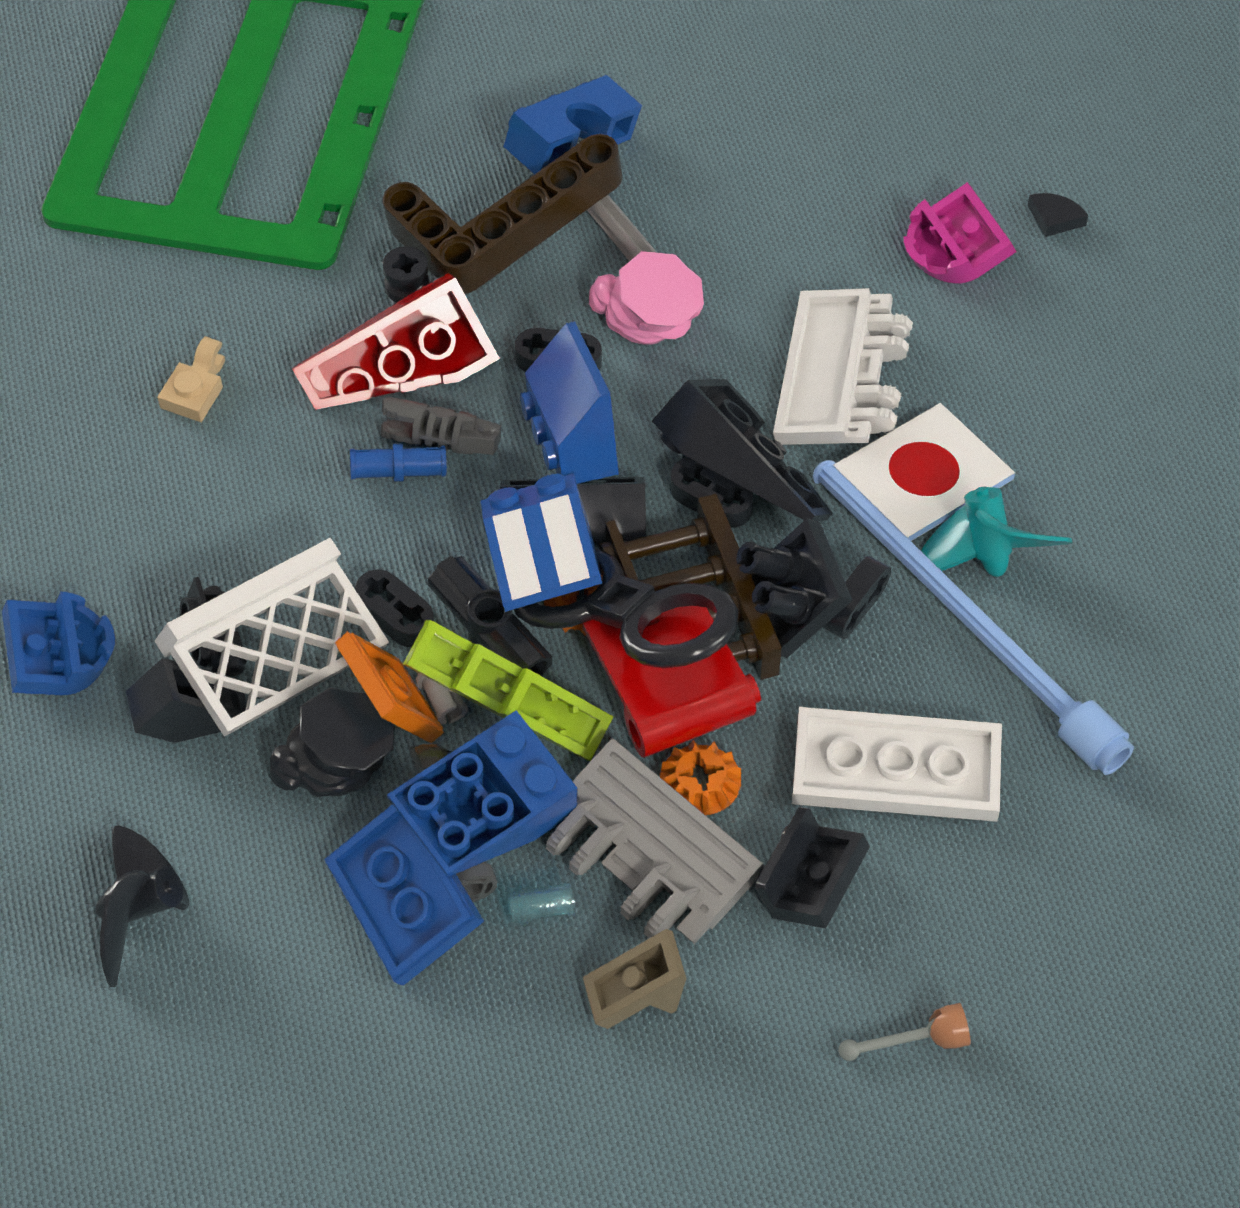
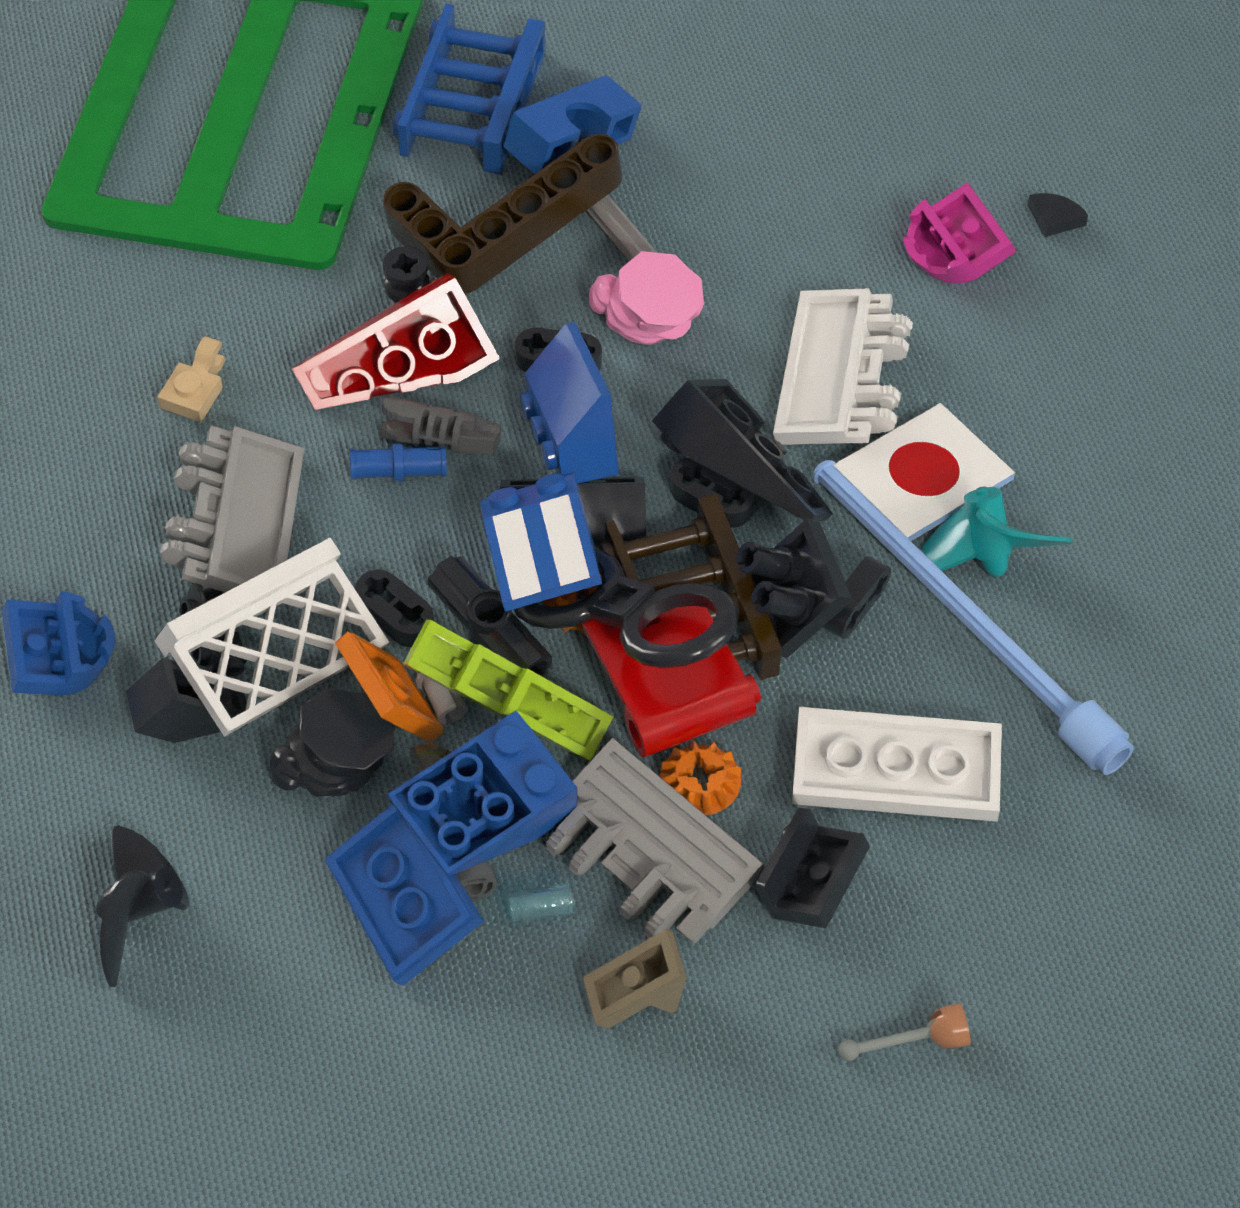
(240, 510): none -> light grey hinge
(514, 80): none -> blue fence

